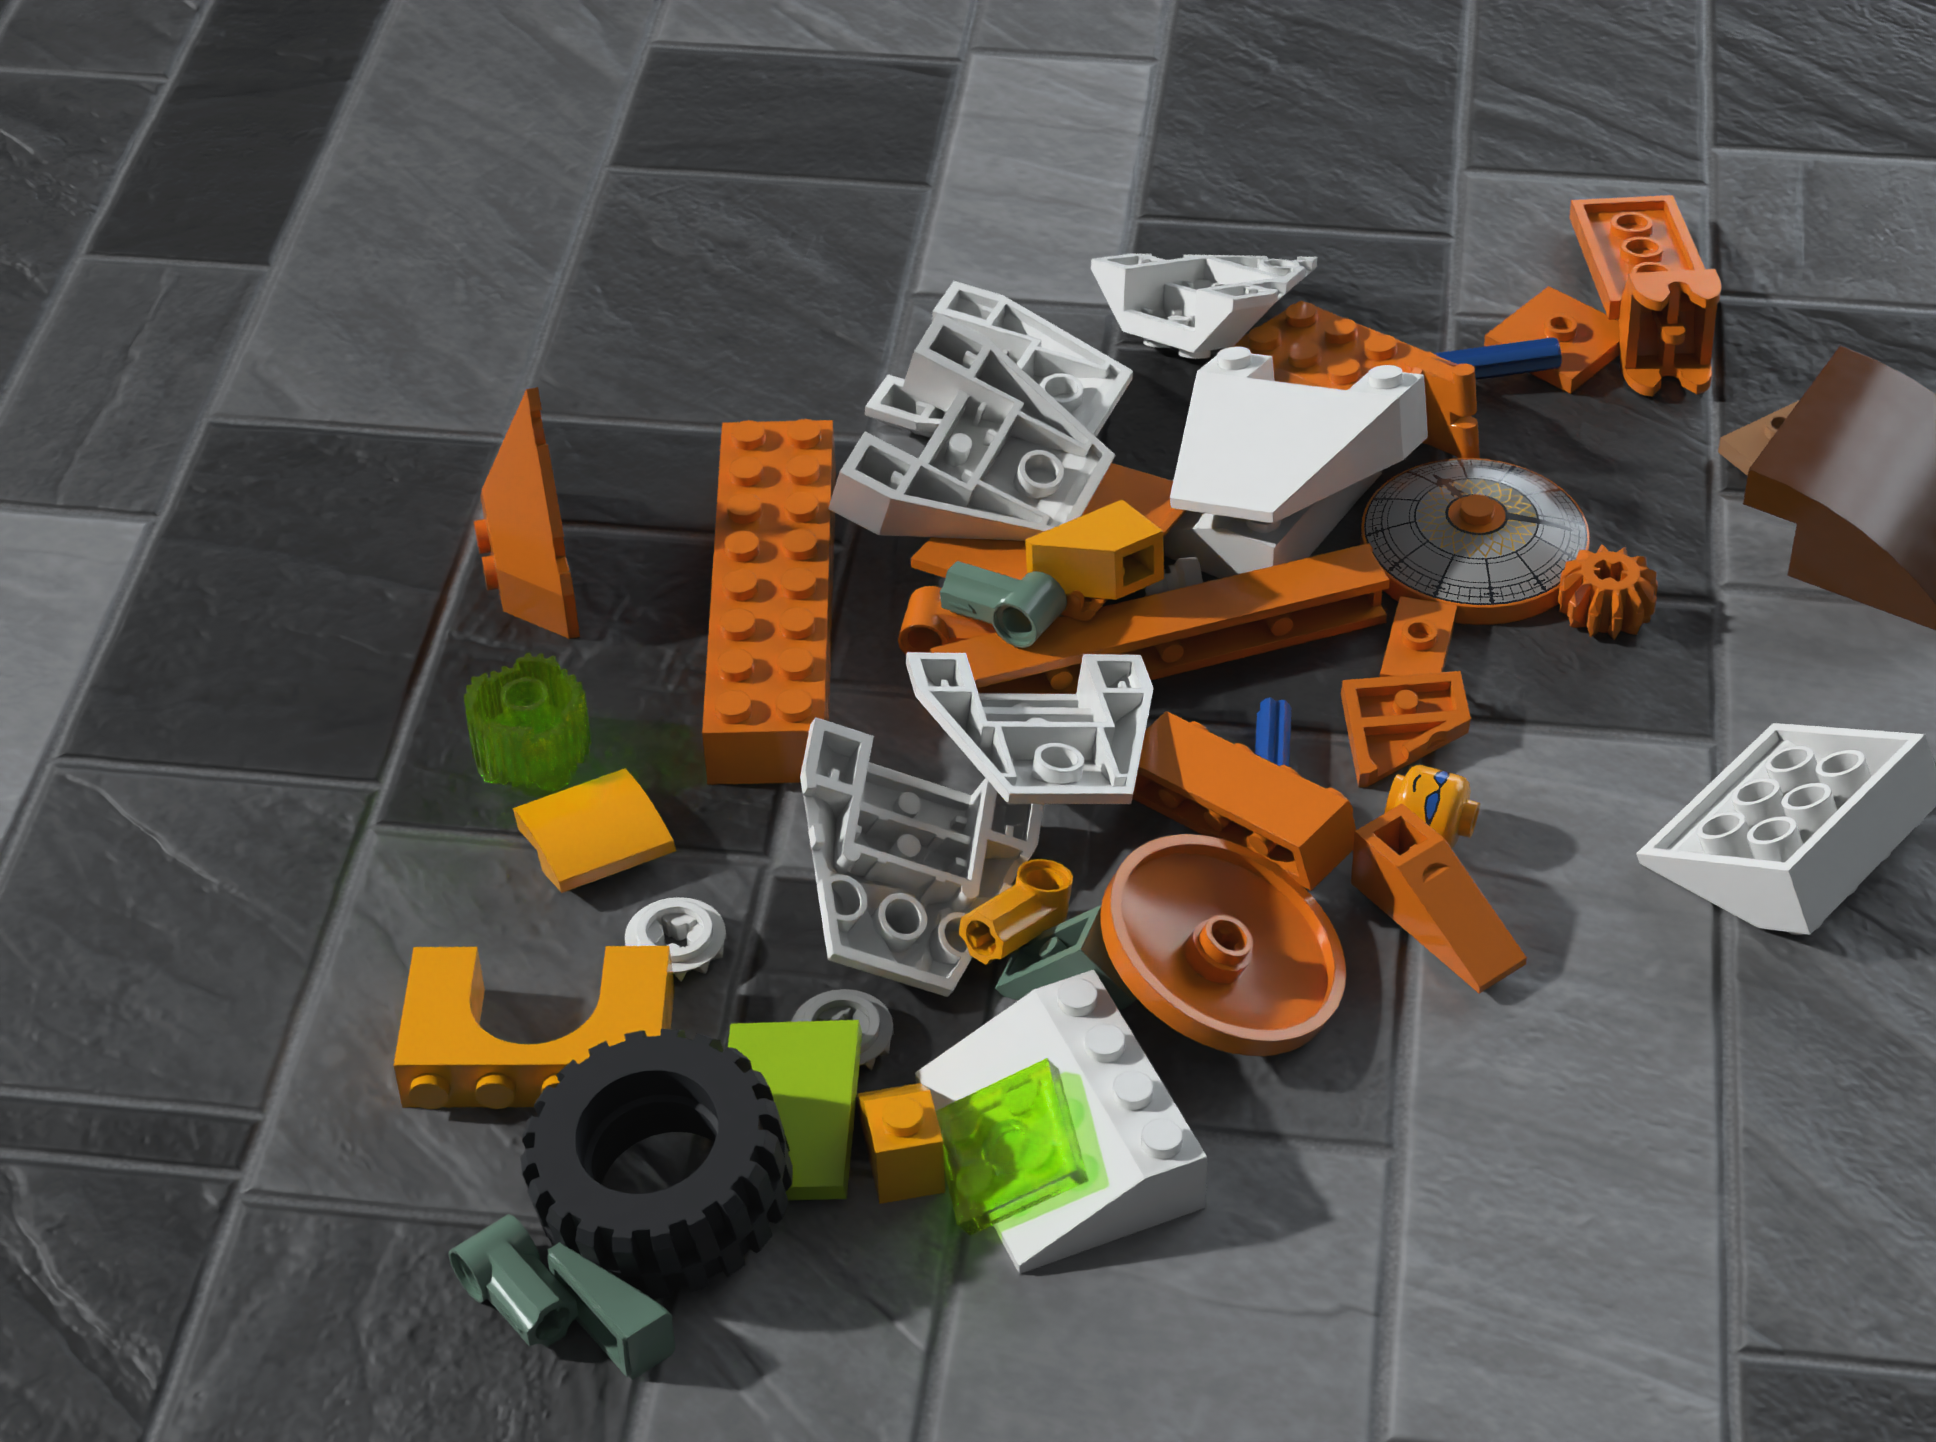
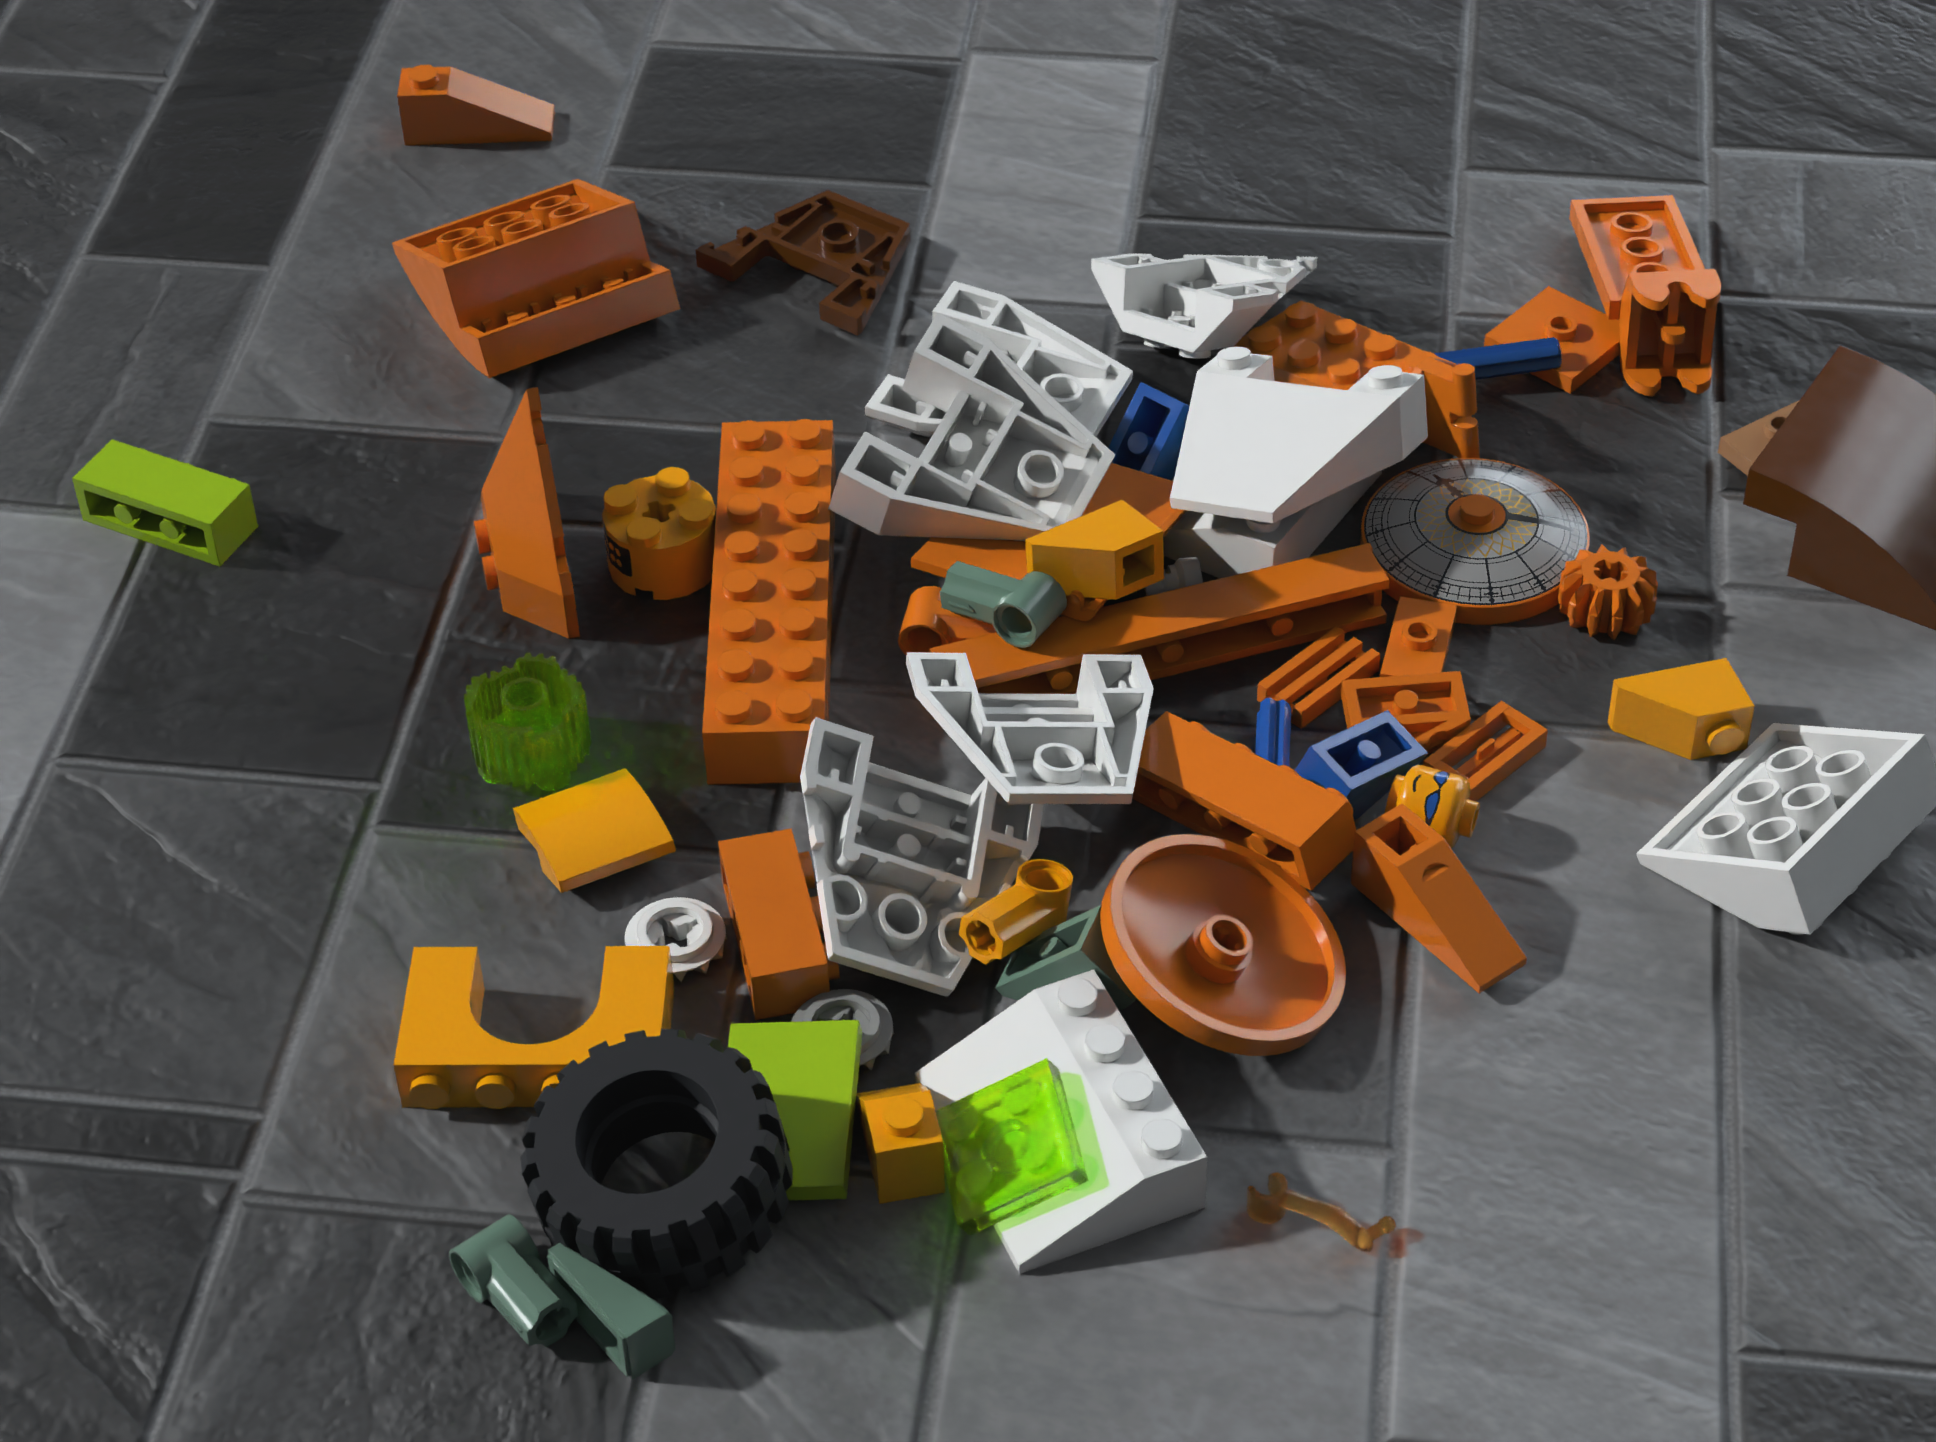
(165, 502): none -> lime brick
(462, 108): none -> orange slope
(537, 275): none -> orange slope
(660, 534): none -> light orange brick
(775, 921): none -> orange brick
(827, 238): none -> reddish brown wing
(1150, 433): none -> blue slope
(1273, 1207): none -> clear orange piece
(1310, 672): none -> orange tile
(1362, 760): none -> blue slope
(1496, 757): none -> orange tile
(1684, 709): none -> light orange slope

